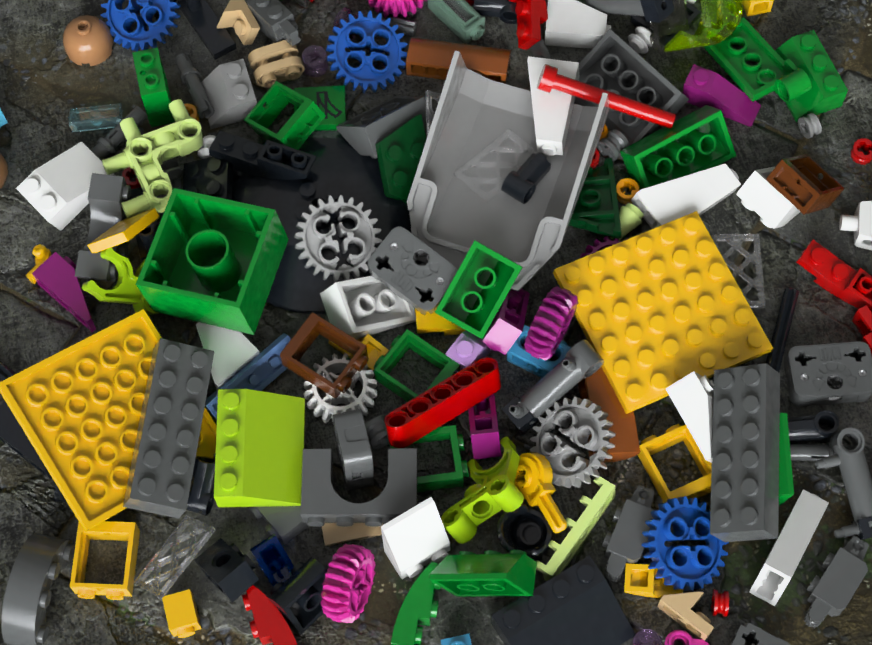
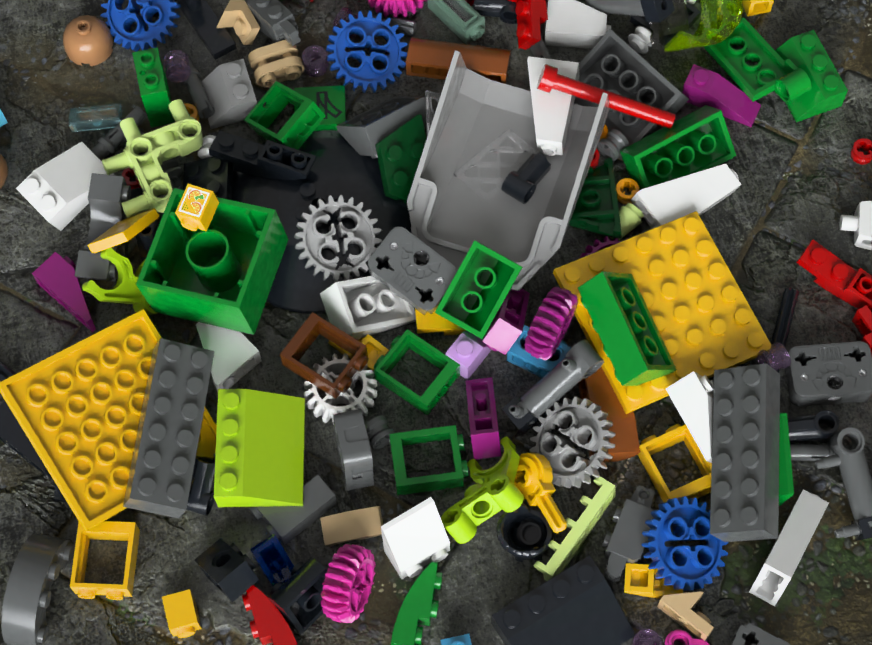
(41, 255): yellow arm -> none
(174, 541): clear window -> none
(177, 66): none -> clear purple wheel
(196, 208): none -> yellow brick
(255, 374): medium blue plate -> none
(323, 505): dark grey arch -> none
(442, 402): red beam -> none
(486, 574): green slope -> none
(626, 328): none -> green slope
(720, 603): red bush -> none
(755, 258): clear window -> none
(766, 200): white slope -> none
(776, 357): none -> clear purple wheel
(800, 183): reddish brown window -> none
(809, 125): light grey bush -> none
(838, 583): dark grey hinge -> none

